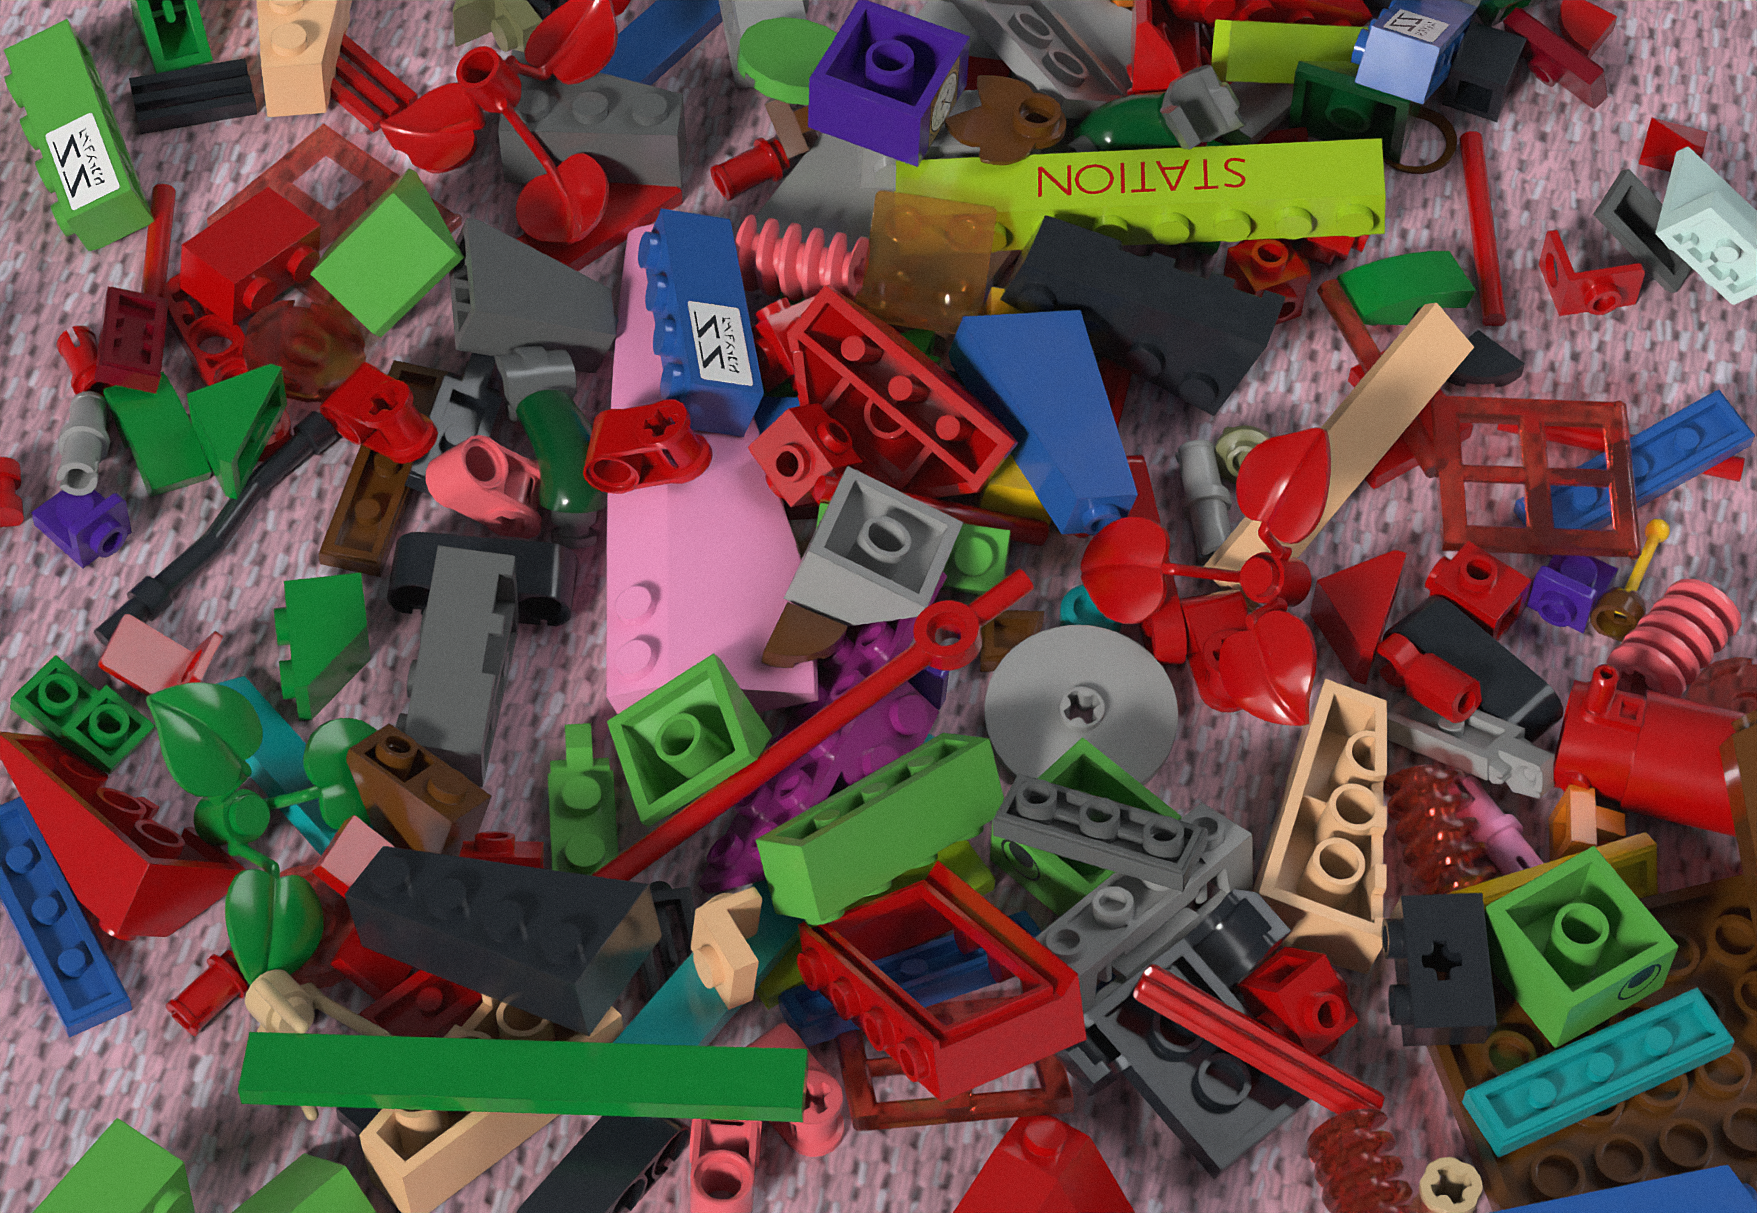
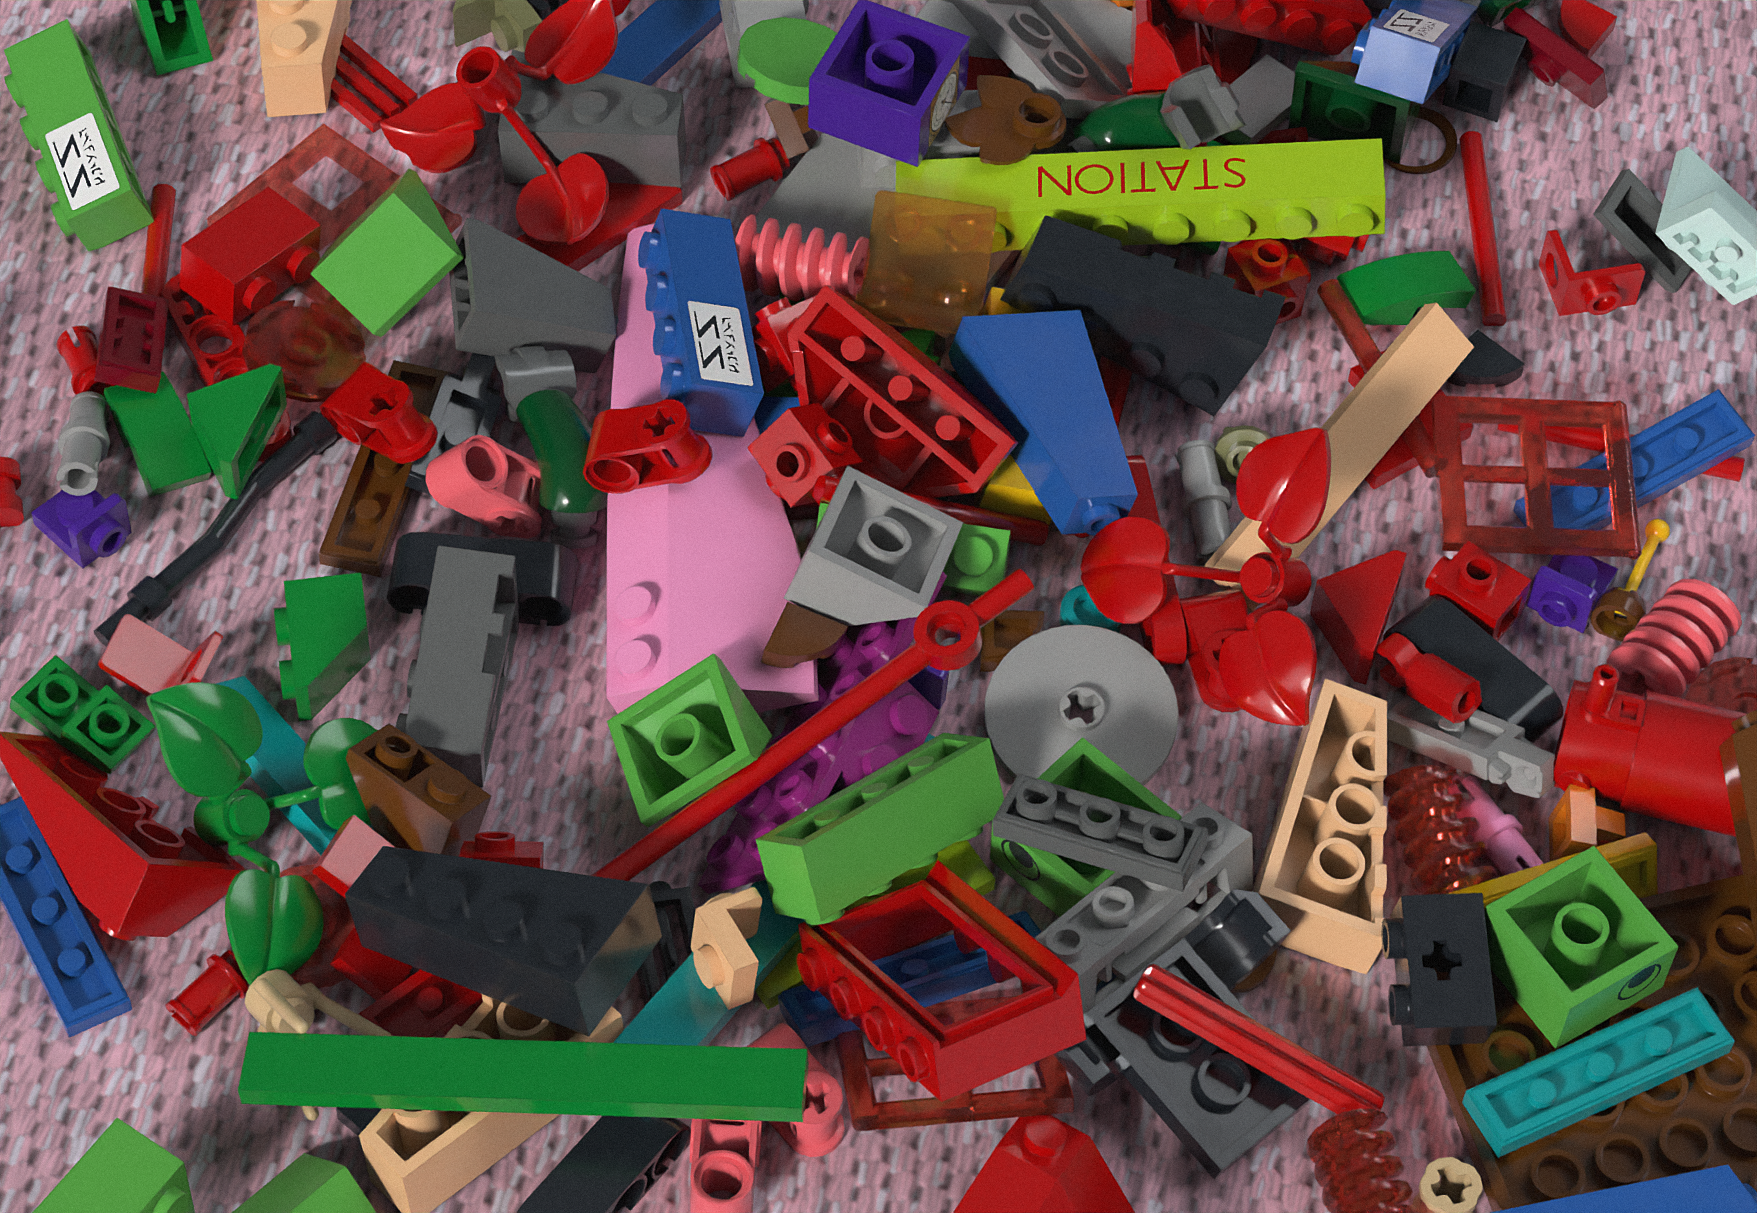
(192, 89): black tile -> none
(581, 806): bright green hinge -> none
(1272, 49): lime tile -> none
(1300, 999): red brick -> none
(1666, 139): red slope -> none

